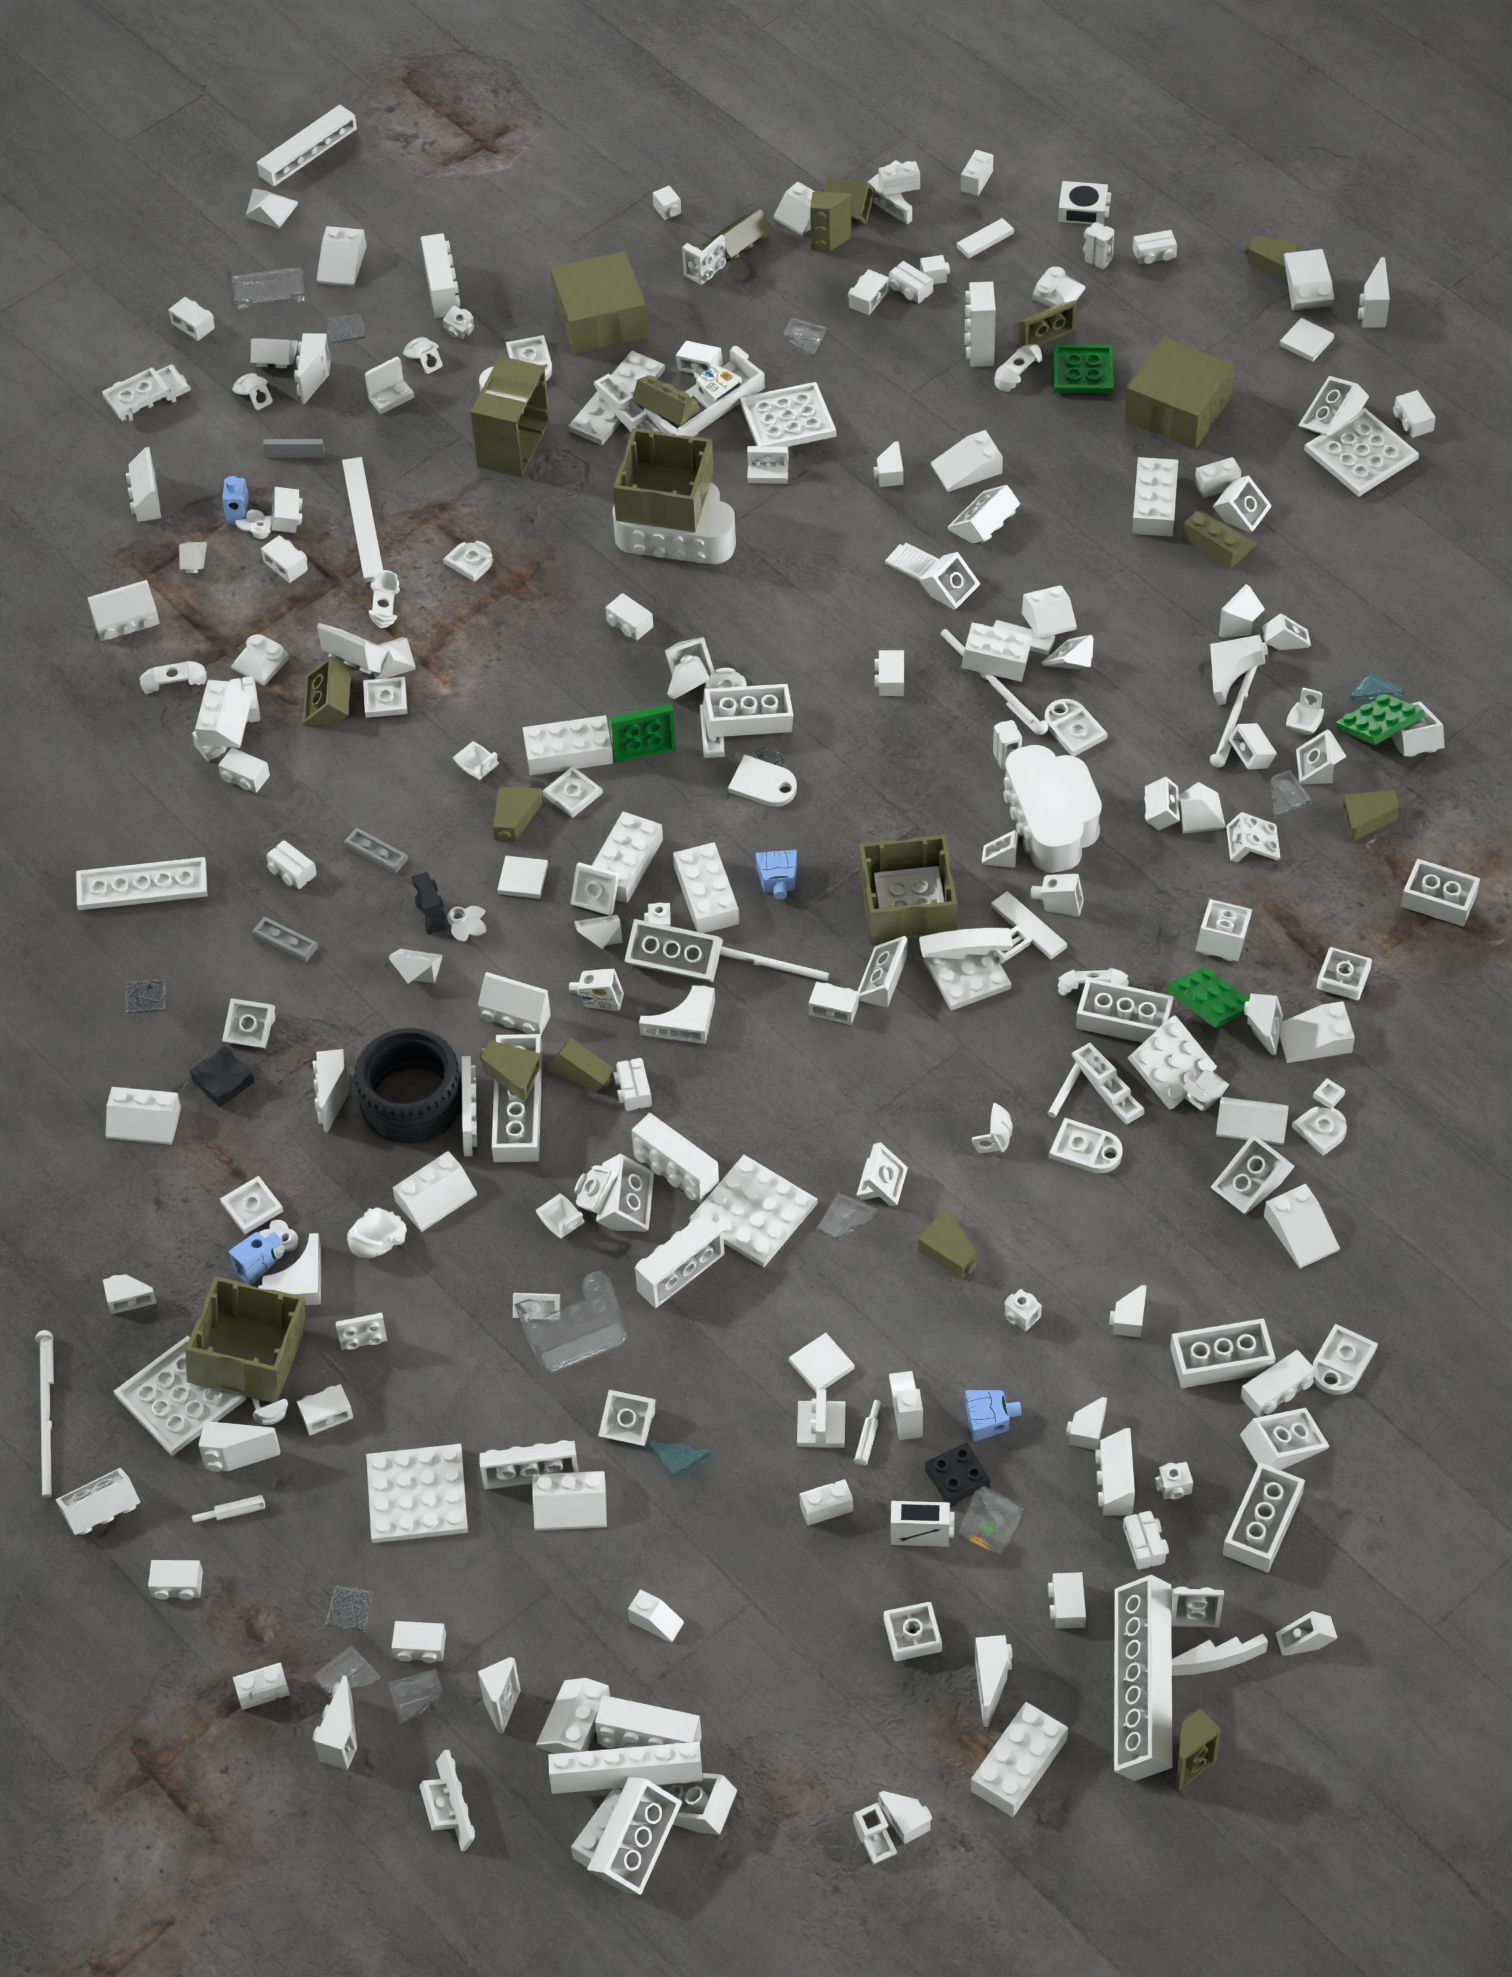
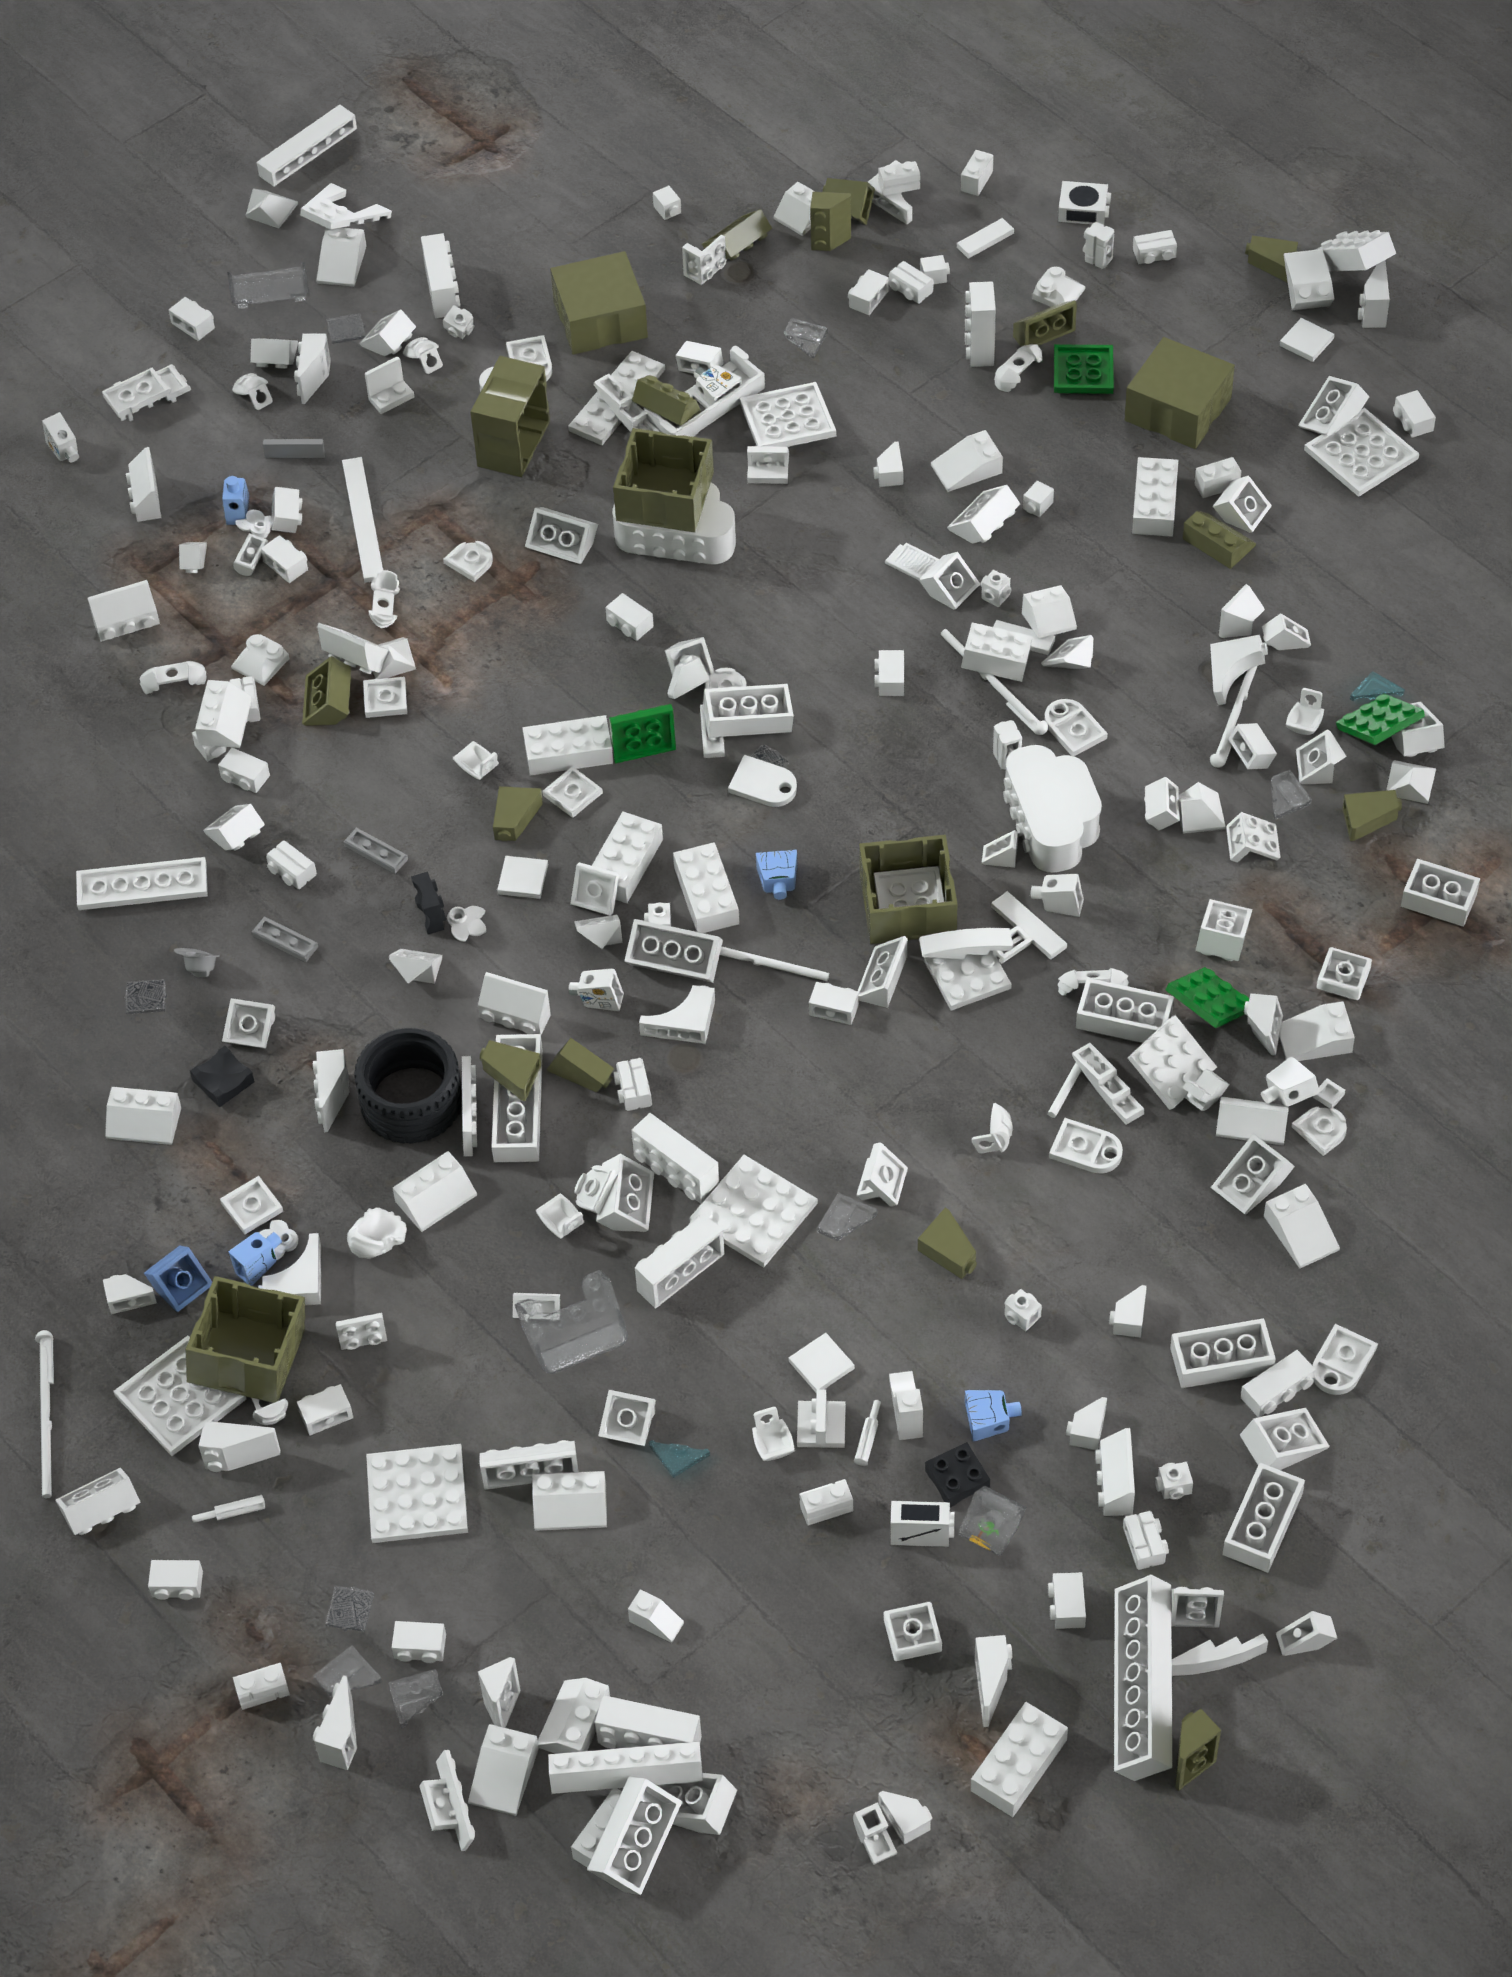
(61, 444): none -> white torso
(178, 1278): none -> medium blue slope
(197, 961): none -> light grey piece
(235, 827): none -> white slope
(249, 555): none -> white brick
(332, 216): none -> white wing
(389, 334): none -> white slope
(503, 1769): none -> white slope
(560, 535): none -> white slope
(772, 1438): none -> white piece
(995, 588): none -> white brick
(1038, 499): none -> white brick
(1290, 1083): none -> white torso
(1357, 250): none -> white brick
(1411, 781): none -> white slope

